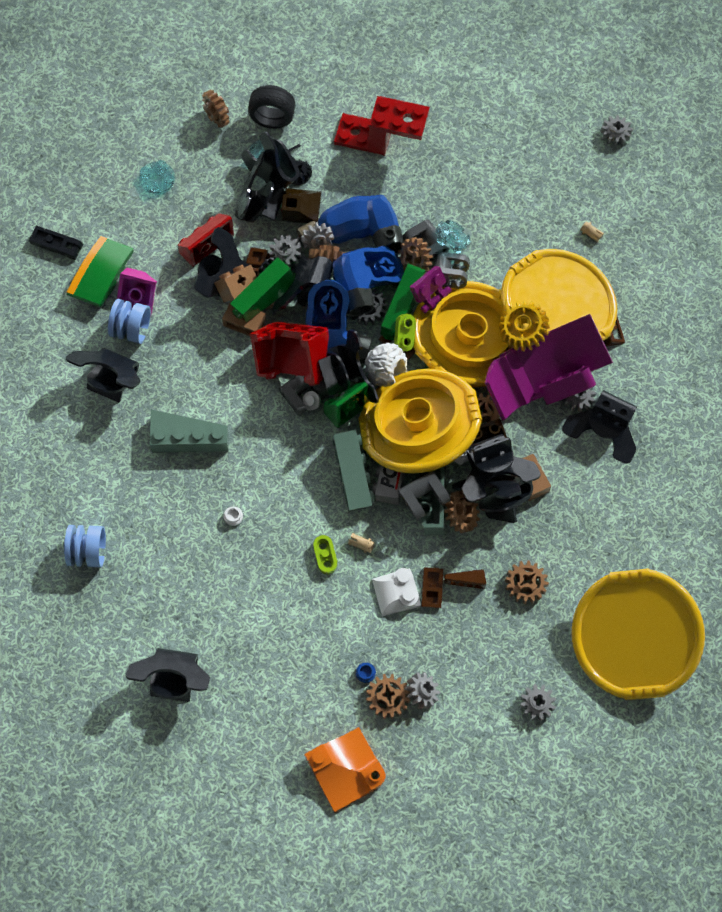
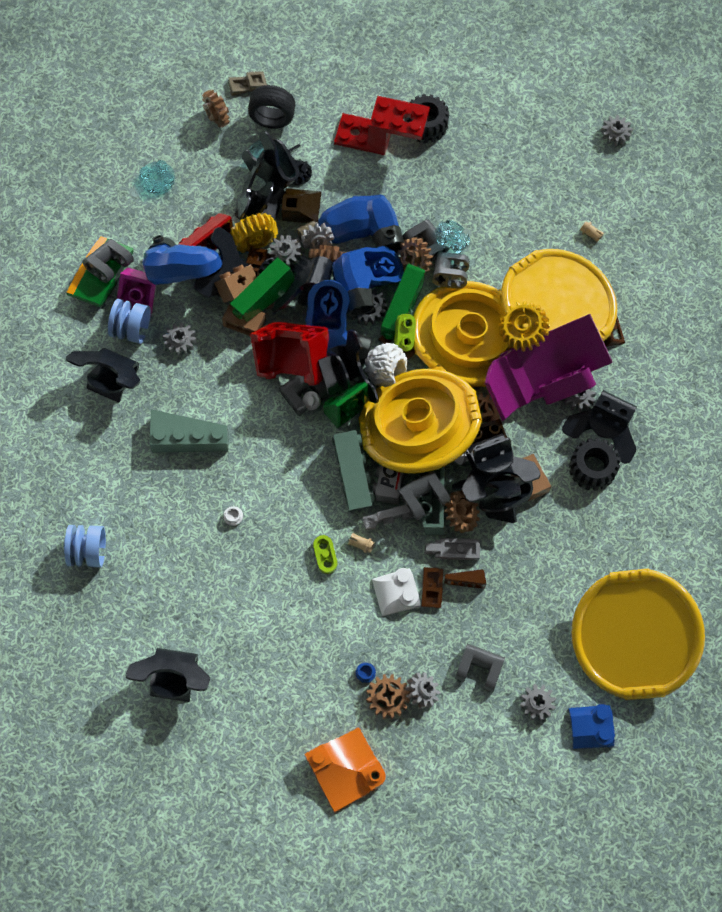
(55, 242): black plate -> none
(109, 250): none -> dark grey connector
(172, 342): none -> light grey gear
(175, 263): none -> blue piece
(246, 84): none -> dark tan slope
(254, 232): none -> yellow gear
(387, 517): none -> light grey hinge
(427, 285): magenta plate -> none
(438, 110): none -> black tyre
(454, 549): none -> light grey hinge
(483, 659): none -> dark grey connector
(521, 575): medium nougat gear -> none
(587, 476): none -> black tyre
(592, 727): none -> blue slope

